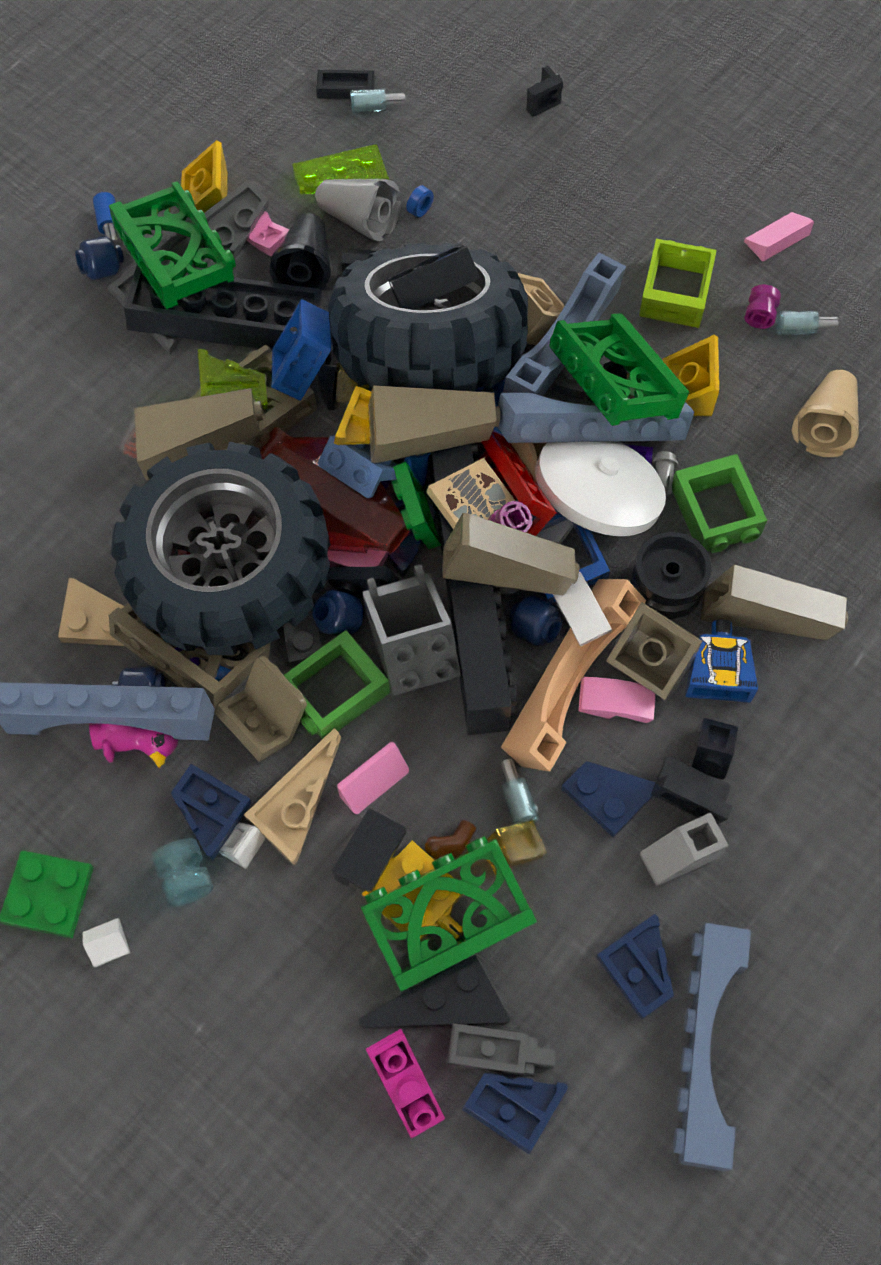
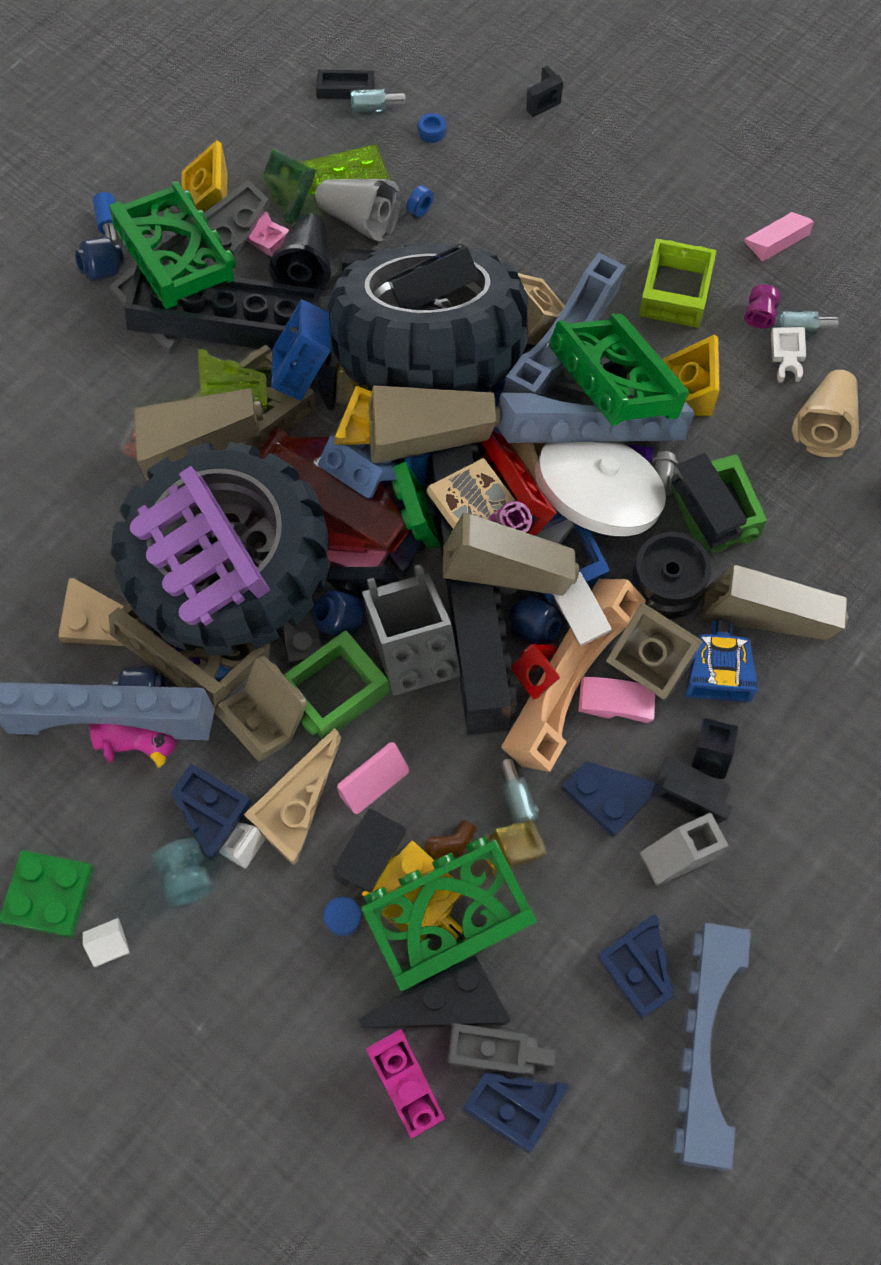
(211, 559): none -> medium lavender fence
(288, 183): none -> clear green wing
(342, 916): none -> blue tile
(431, 127): none -> blue tile
(529, 661): none -> red bracket
(708, 500): none -> black piece
(788, 348): none -> white plate

